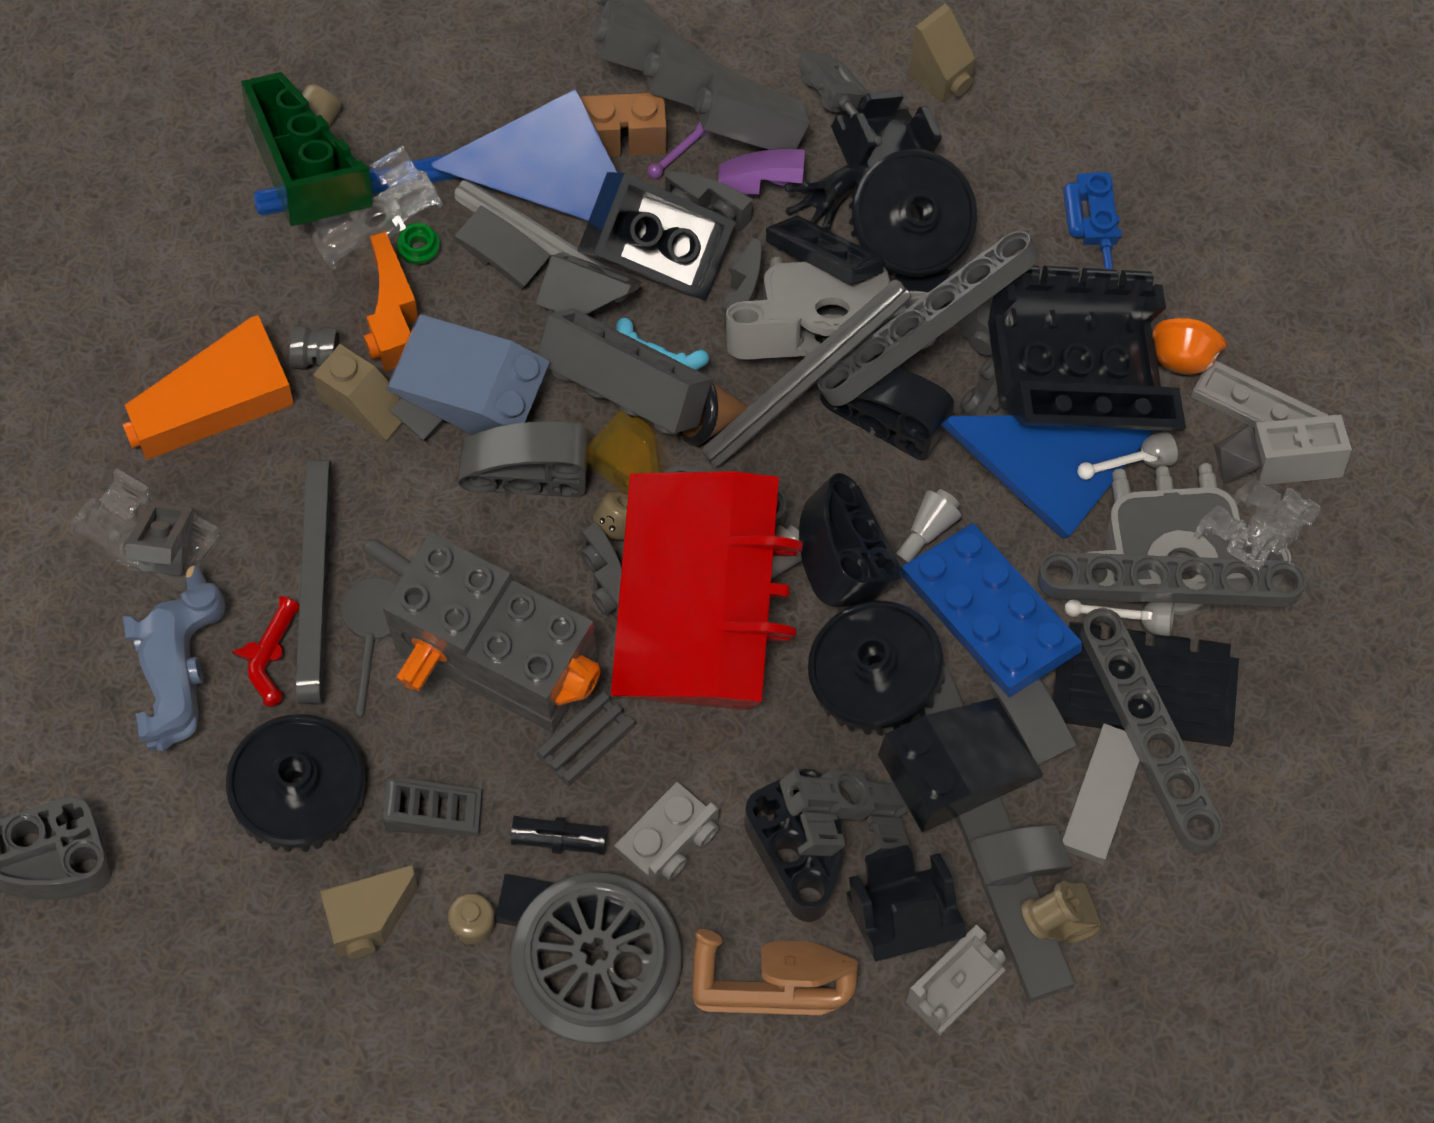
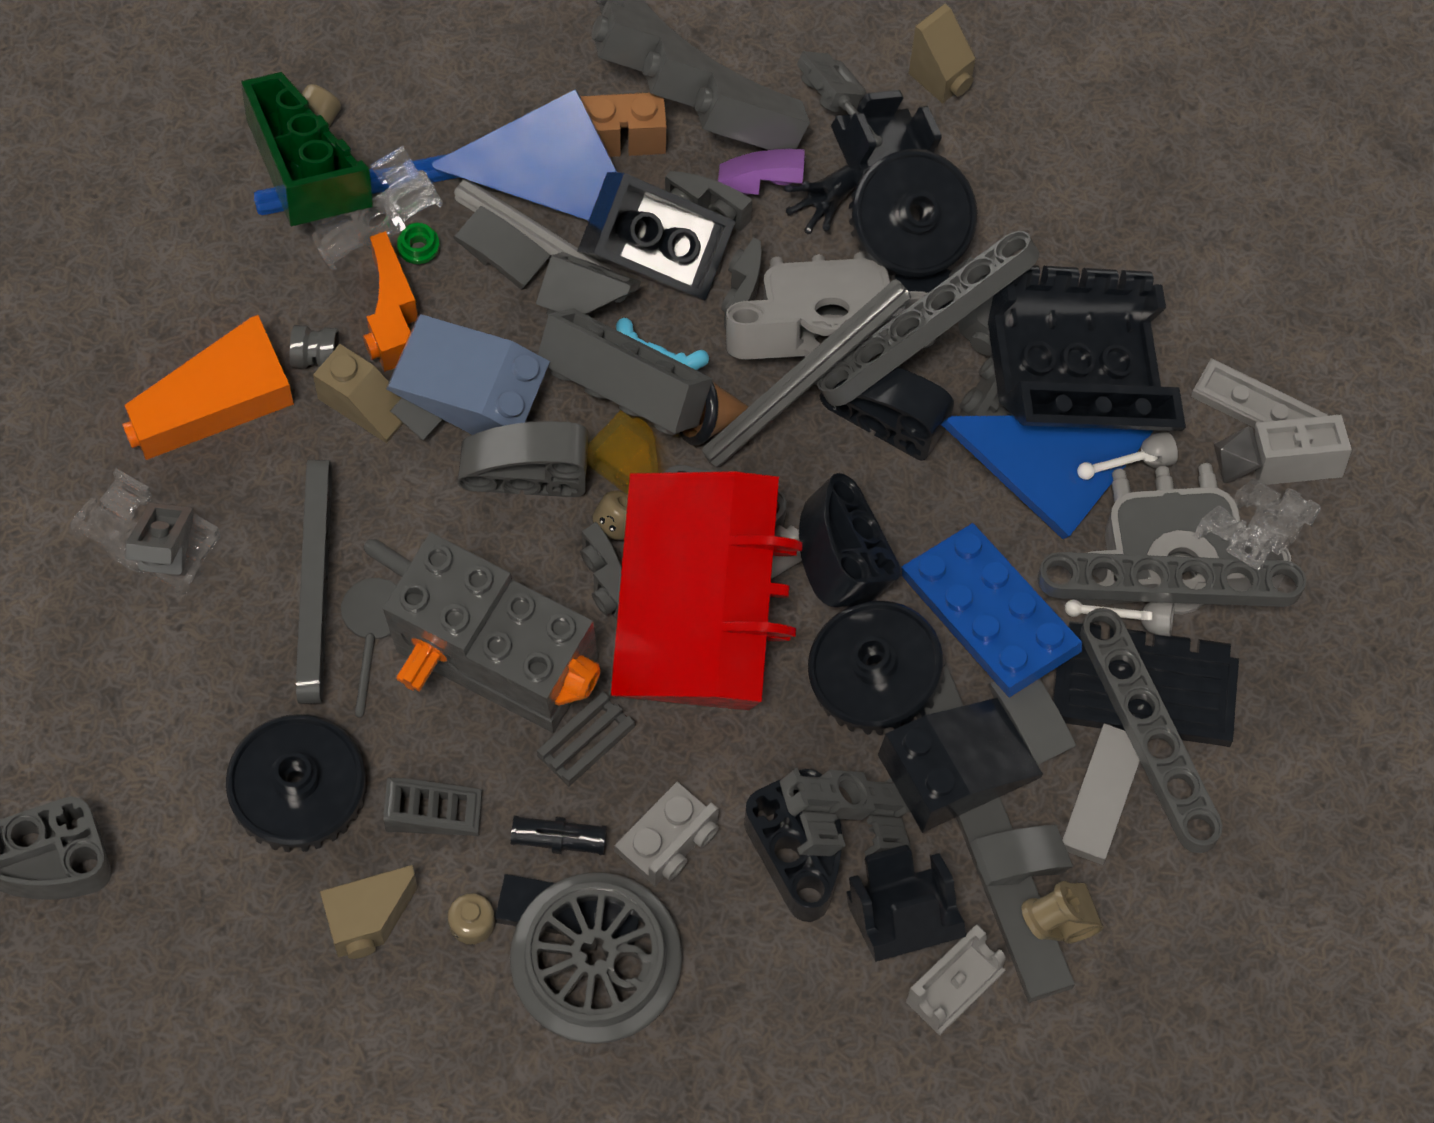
(166, 659): sand blue animal -> none
(268, 650): red piece -> none
(655, 170): medium lavender hinge -> none
(790, 974): medium nougat piece -> none
(824, 249): black tile -> none
(934, 516): light grey cone -> none
(1102, 221): blue piece -> none
(1187, 345): orange helmet -> none

